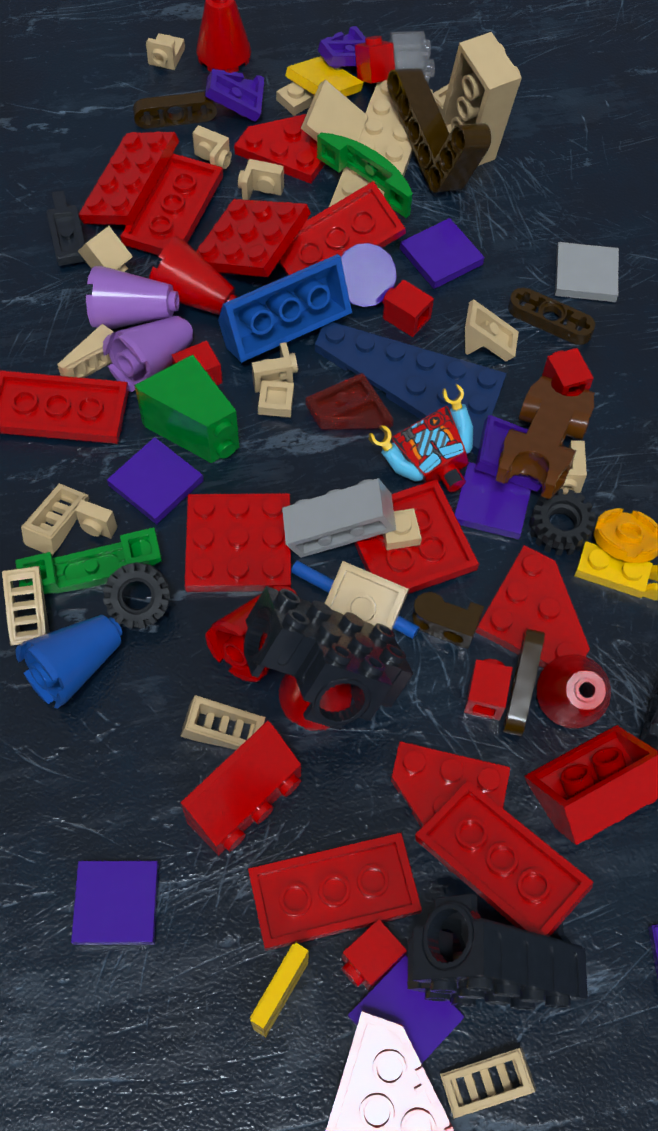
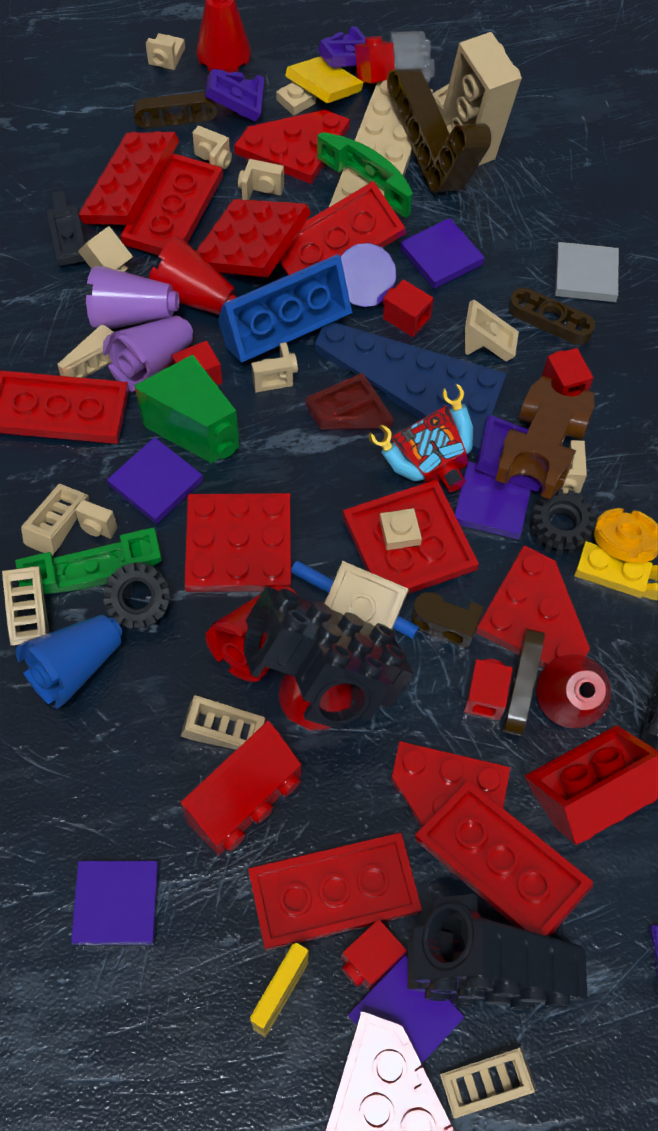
(276, 398): tan plate -> none
(333, 114): tan tile -> none
(339, 518): light grey brick -> none

